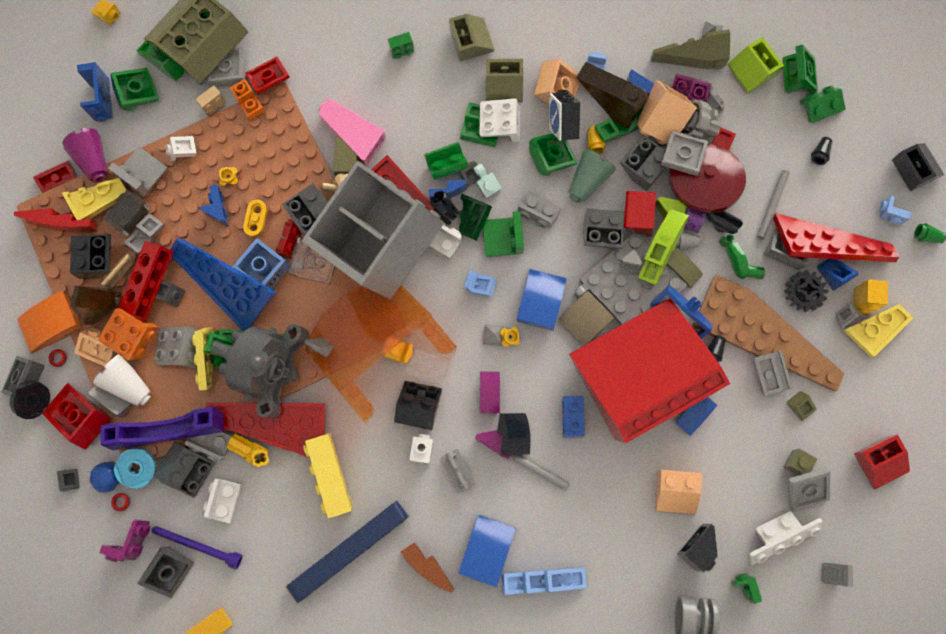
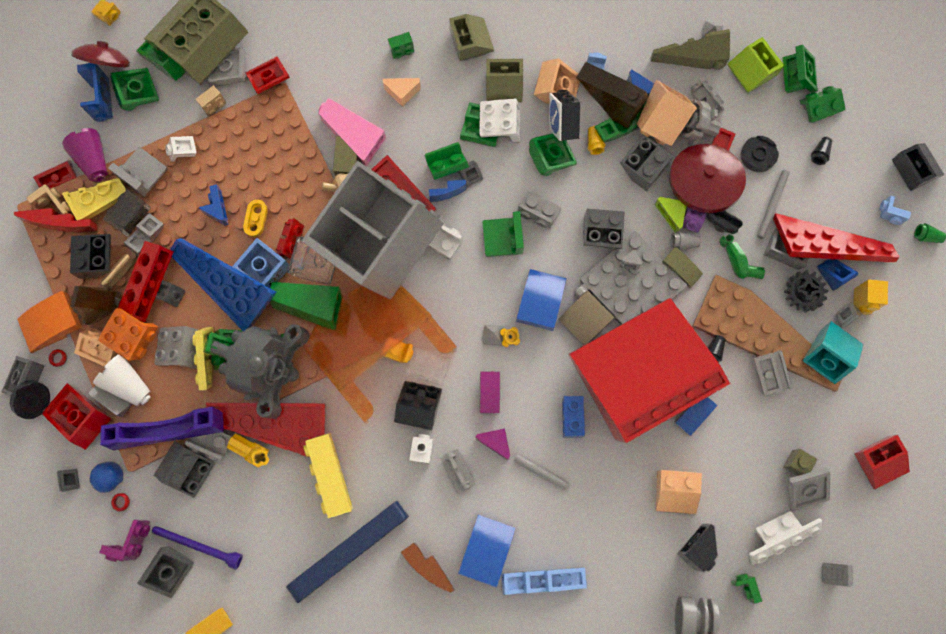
(44, 195): none -> tan bracket
(101, 55): none -> dark red dish
(125, 461): medium azure plate -> none
(222, 500): white bracket -> none
(224, 172): yellow plate -> none
(247, 99): orange slope -> none
(305, 207): dark grey slope -> none
(309, 302): none -> green slope
(319, 345): light grey slope -> none
(402, 88): none -> light nougat slope
(444, 207): black arm -> none
(473, 216): dark green wing -> none
(480, 284): light blue bracket -> none
(487, 183): light aqua plate -> none
(515, 434): black slope -> none
(589, 175): sand green cone -> none
(640, 212): red slope -> none
(662, 246): lime slope -> none
(684, 153): light grey plate -> none
(689, 307): blue piece -> none
(691, 87): magenta slope -> none
(759, 154): none -> black tile
(801, 405): olive slope -> none
(834, 353): none -> teal slope
(879, 330): light yellow wing -> none

